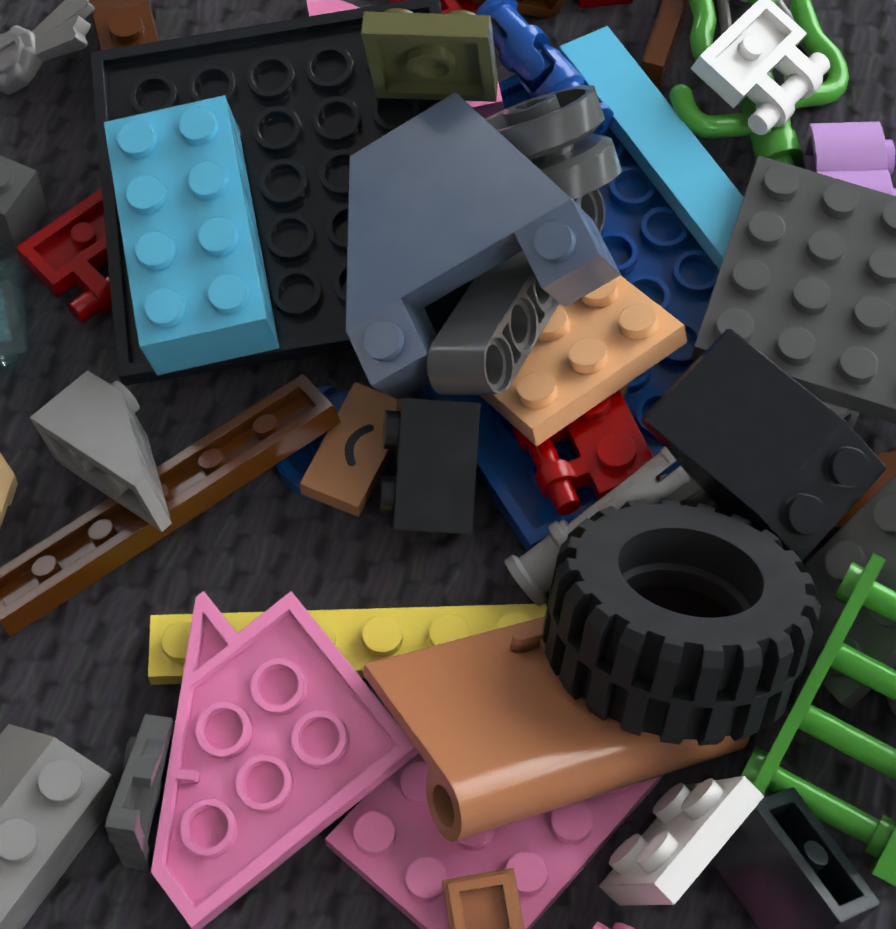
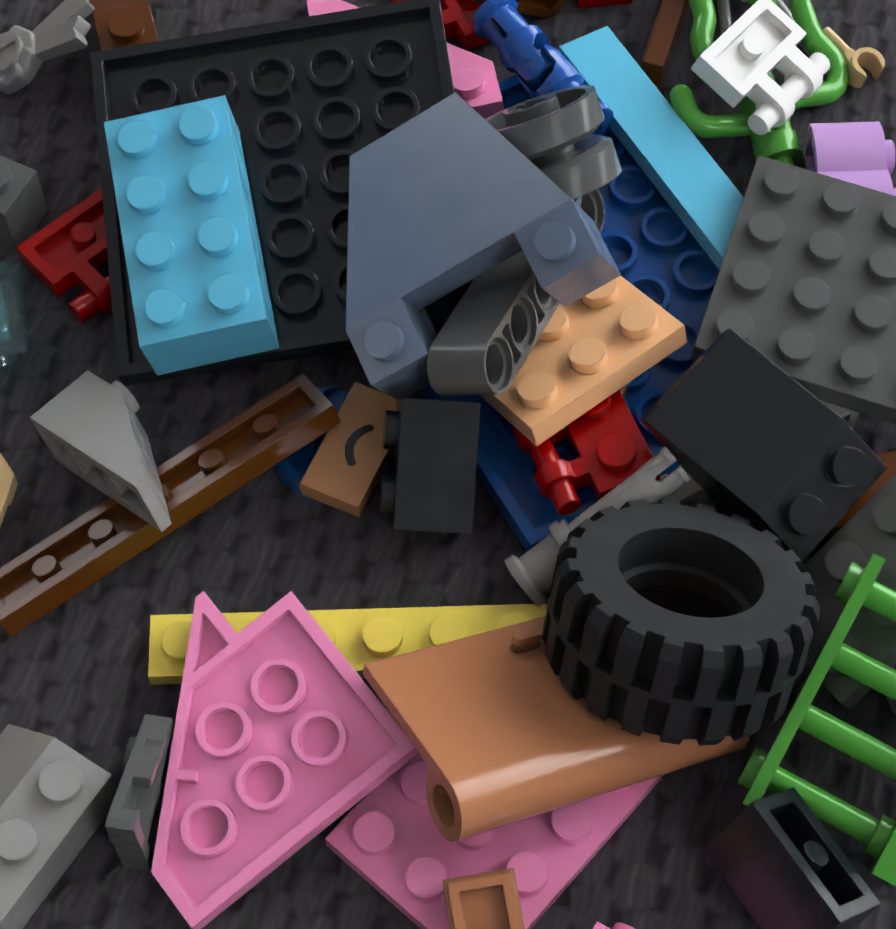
(430, 55): olive plate -> none
(680, 842): white plate -> none
(863, 57): none -> tan hand

